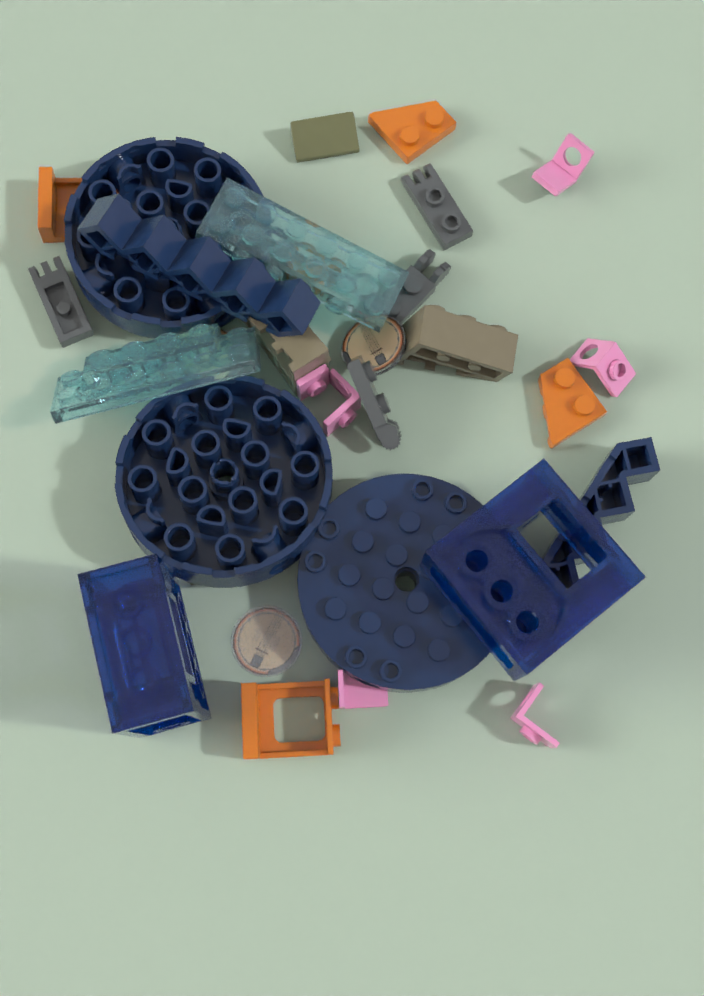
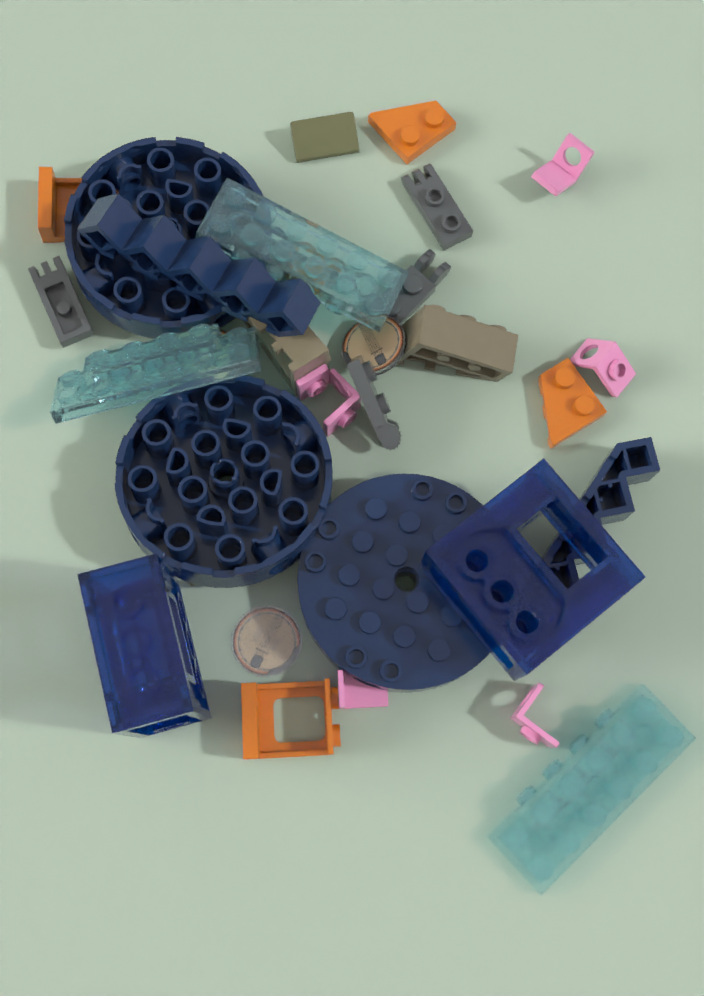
(589, 787): none -> clear light blue plate

